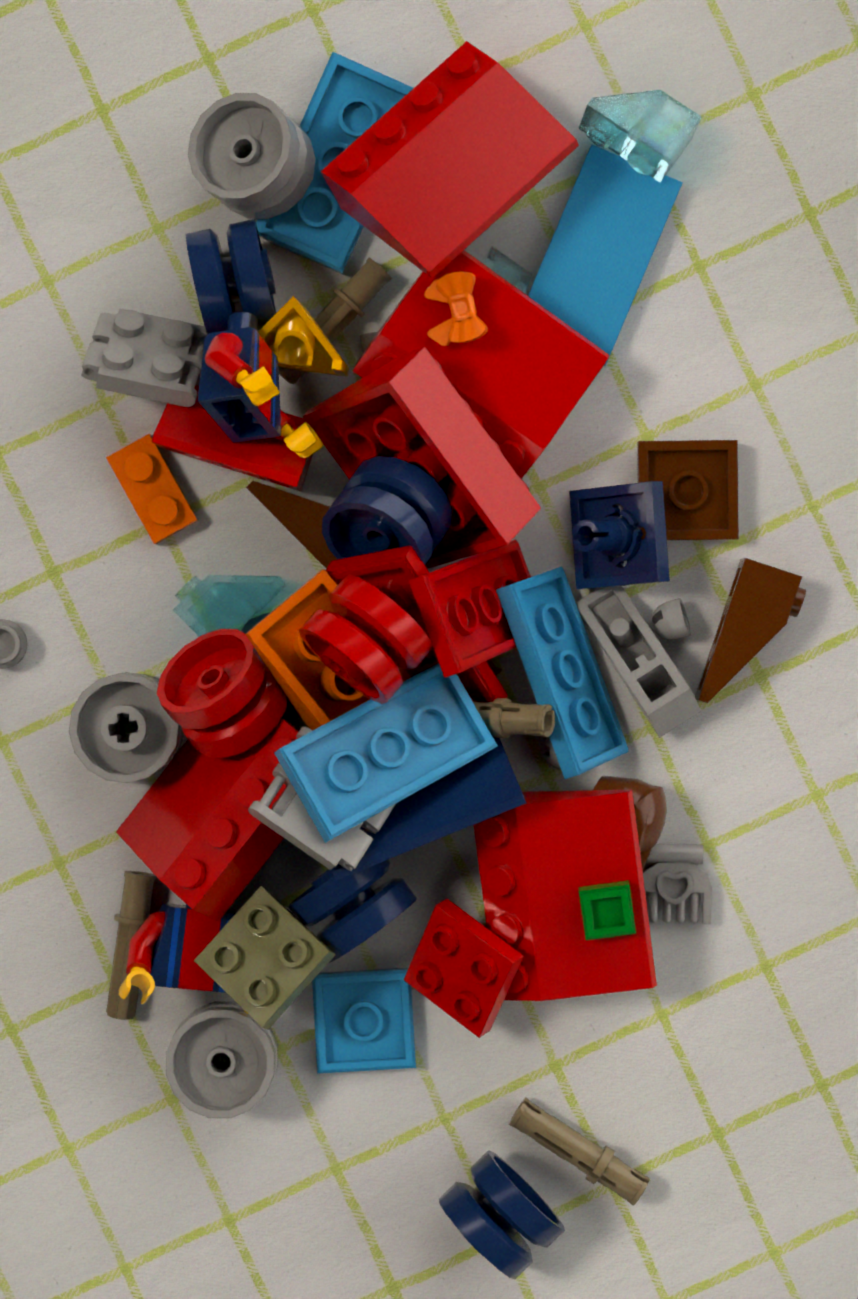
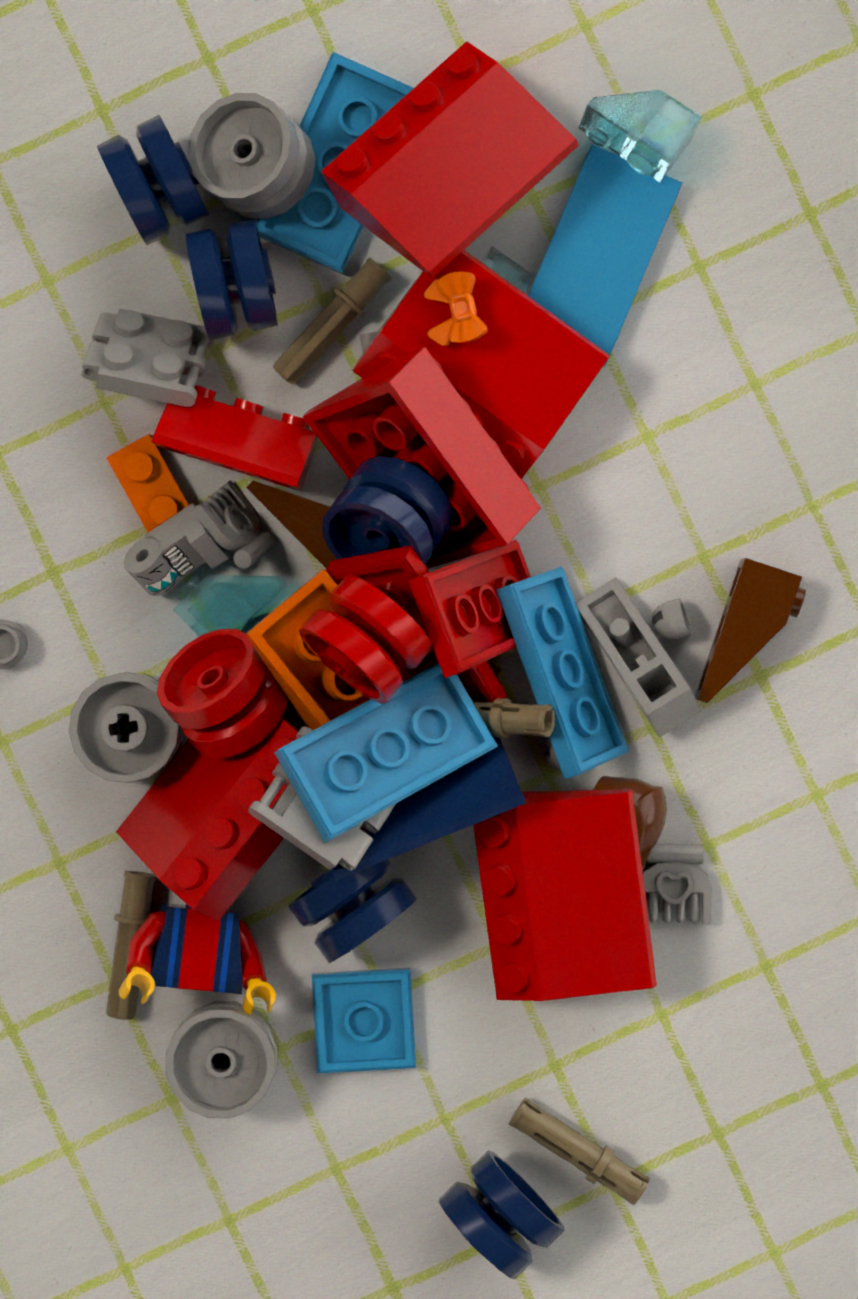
(153, 180): none -> dark blue wheel
(172, 553): none -> light grey leg
(234, 525): none -> light grey piece
(243, 388): torso -> none
(264, 957): olive plate -> none
(301, 342): yellow slope -> none
(463, 967): red plate -> none
(605, 536): dark blue plate -> none
(607, 910): green tile -> none
(697, 486): reddish brown plate -> none

